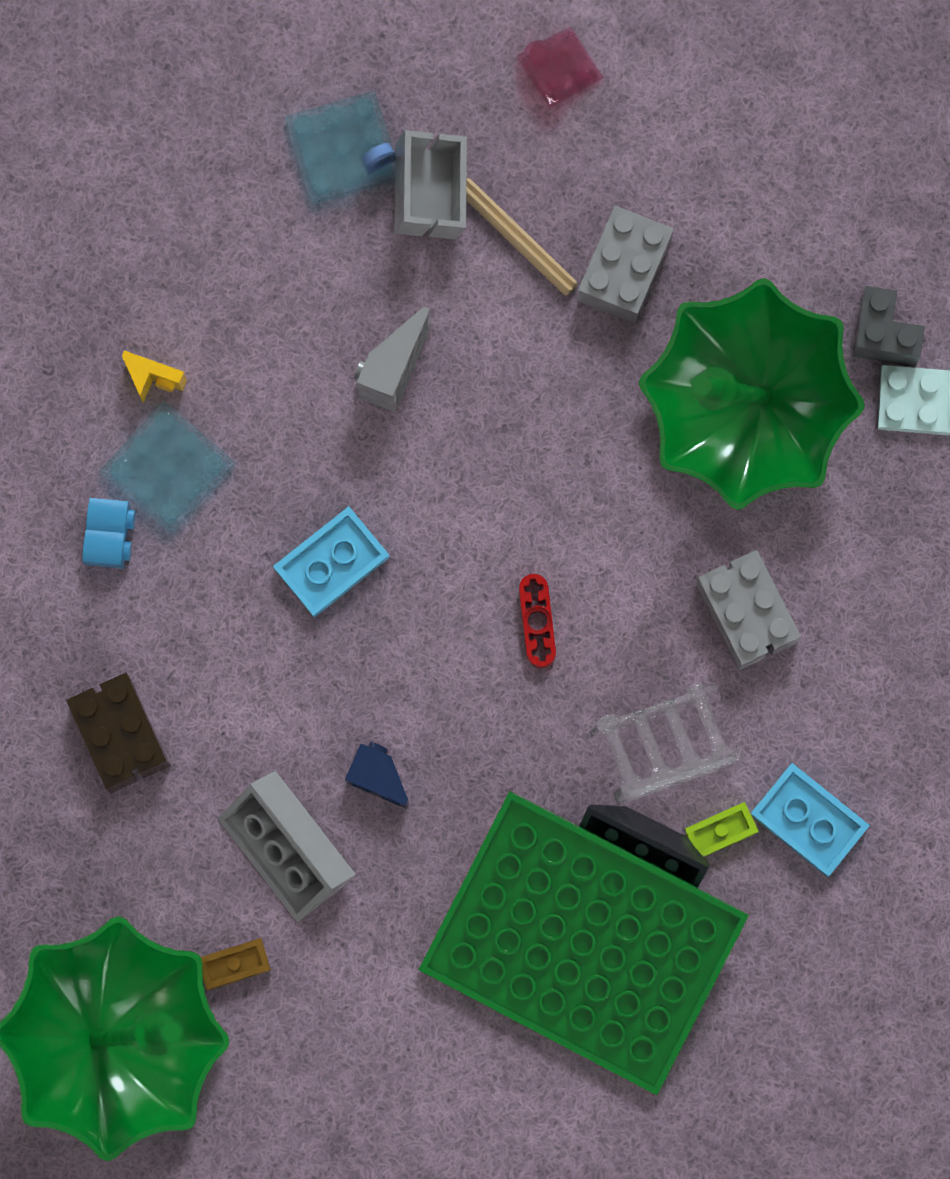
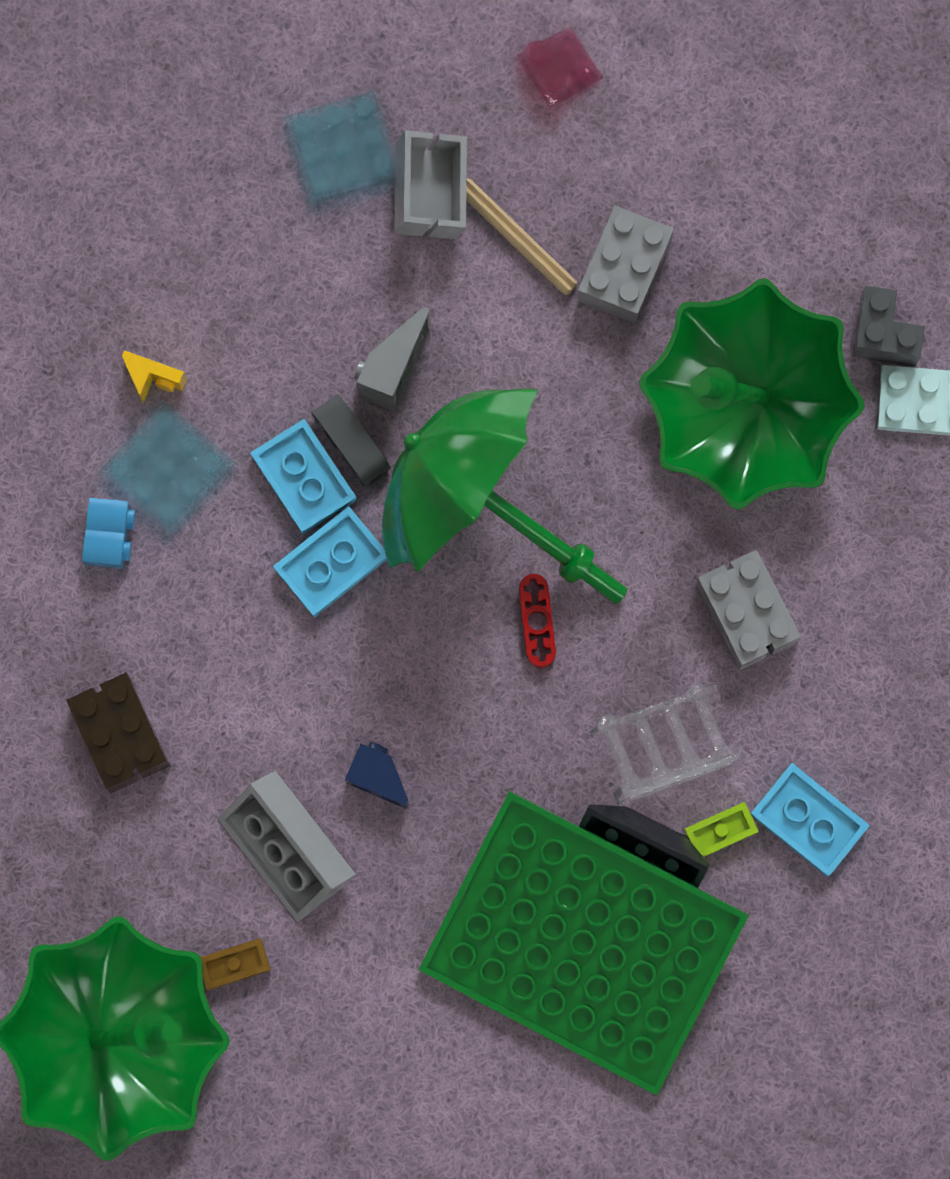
(303, 476): none -> medium azure plate
(351, 439): none -> dark grey beam
(378, 157): medium blue tile -> none
(451, 476): none -> green piece

